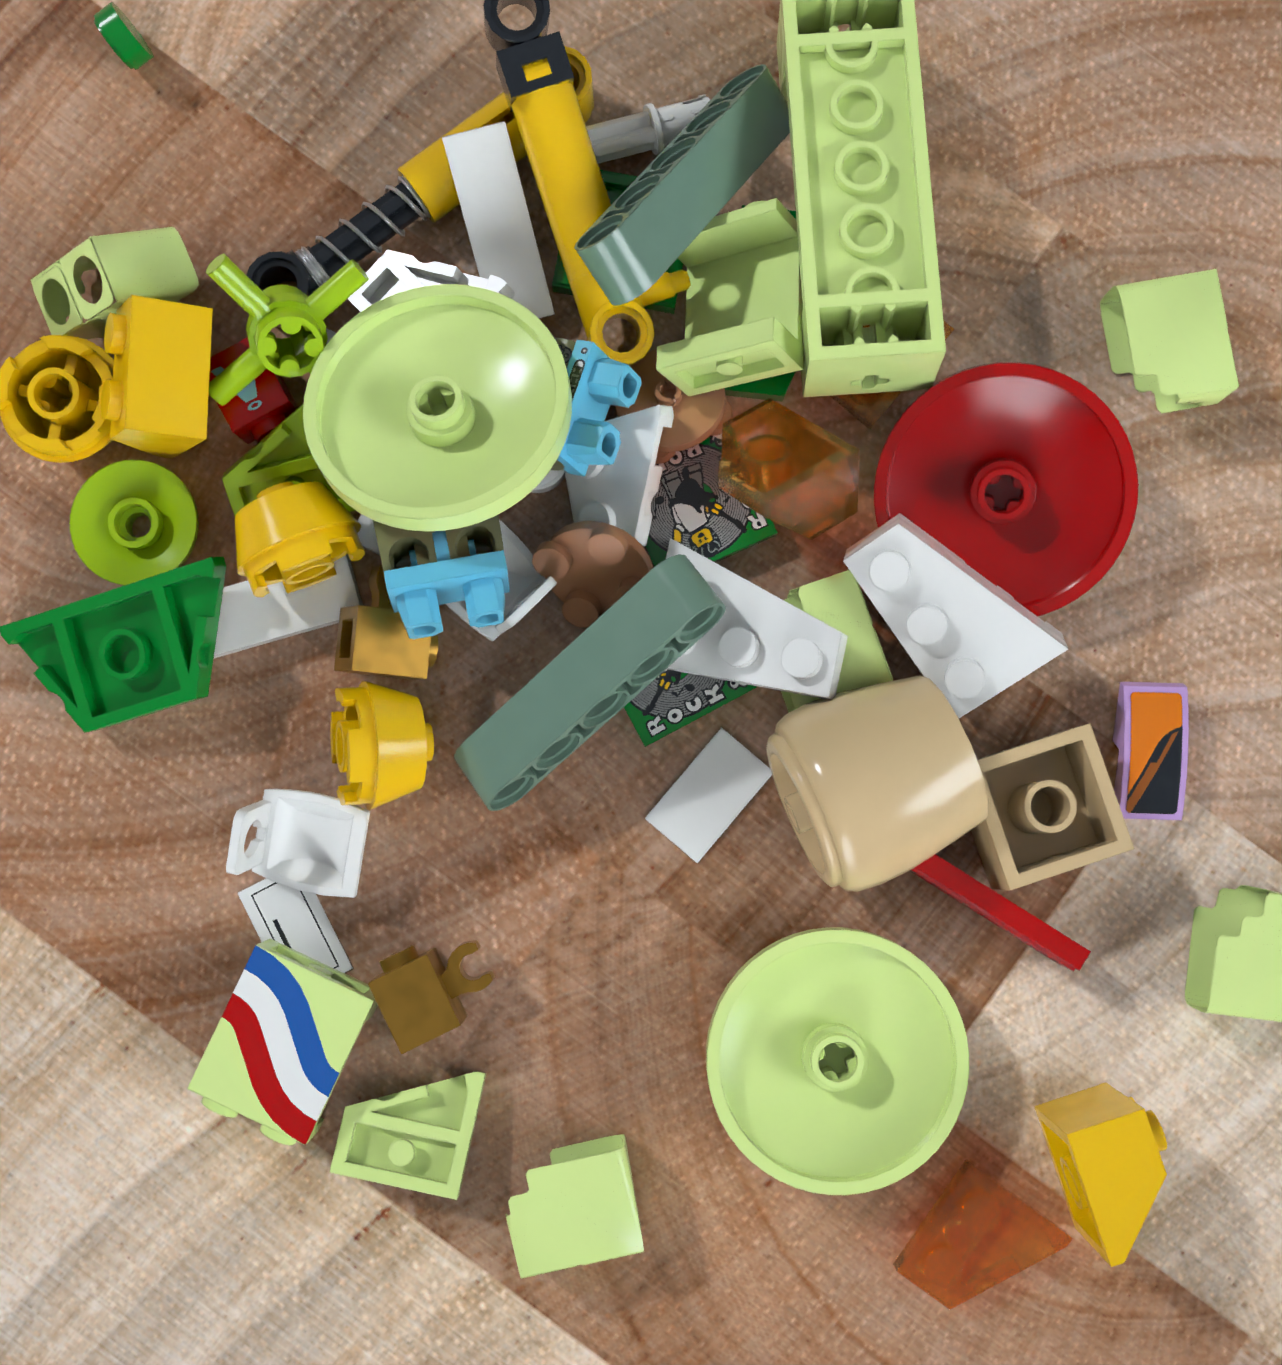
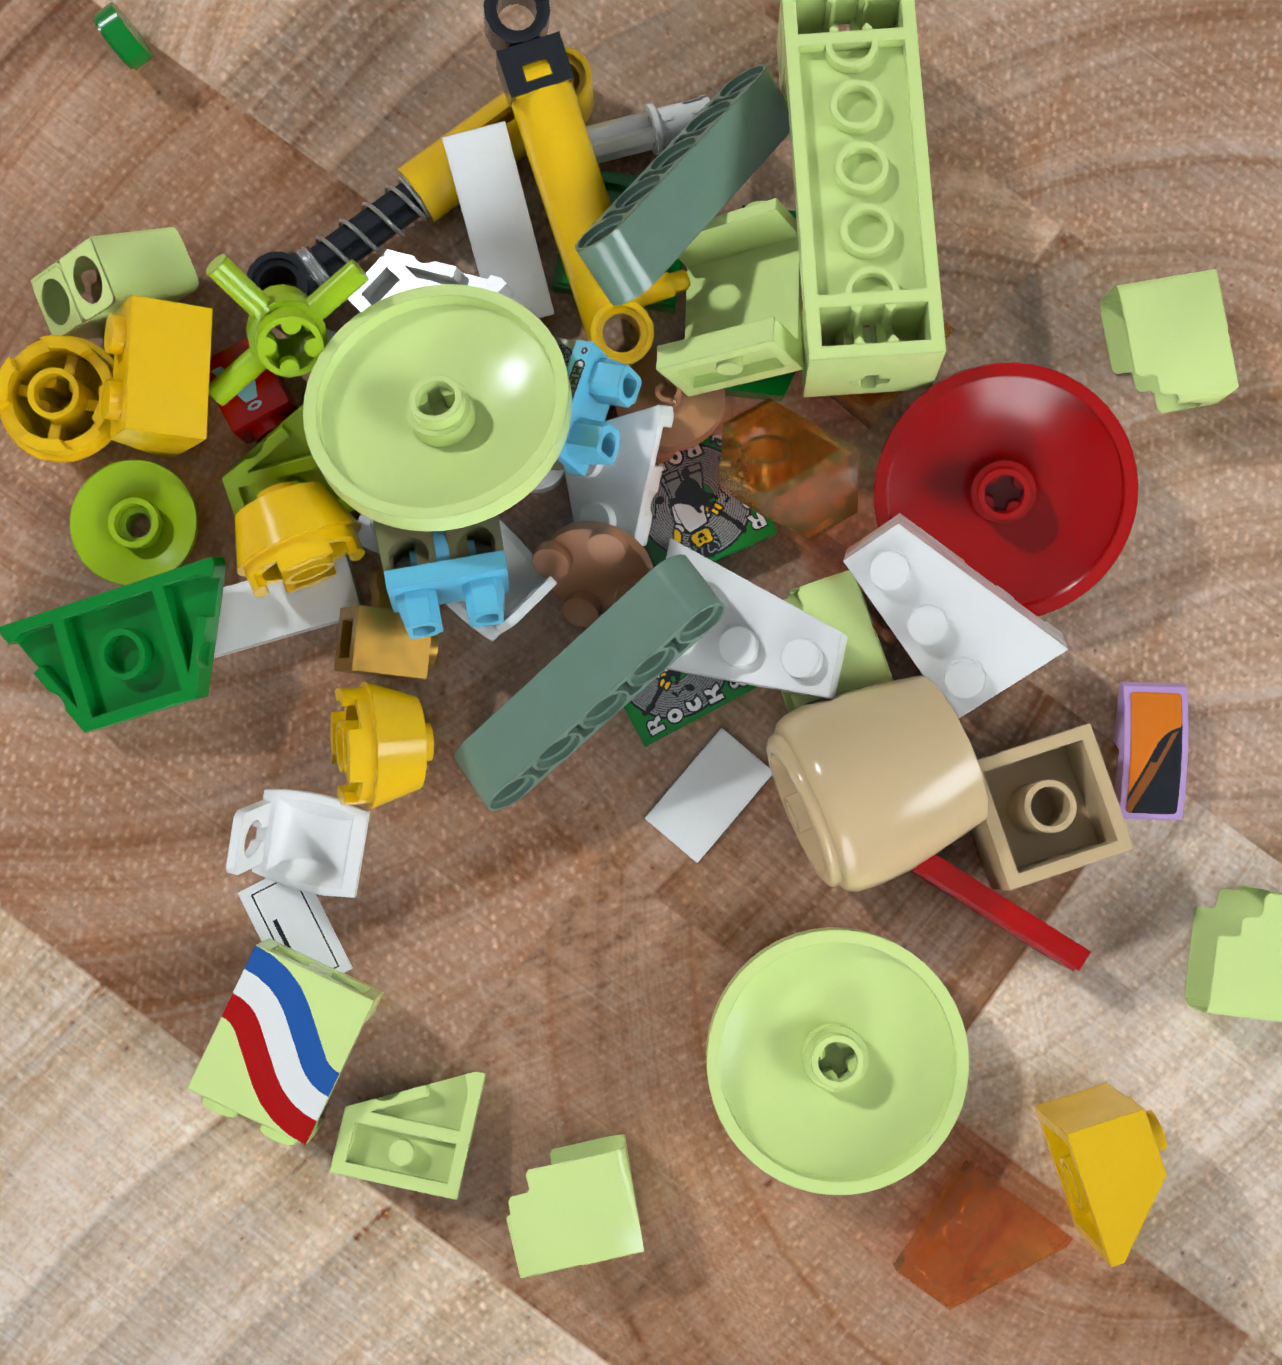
(422, 996): pearl gold brick -> none

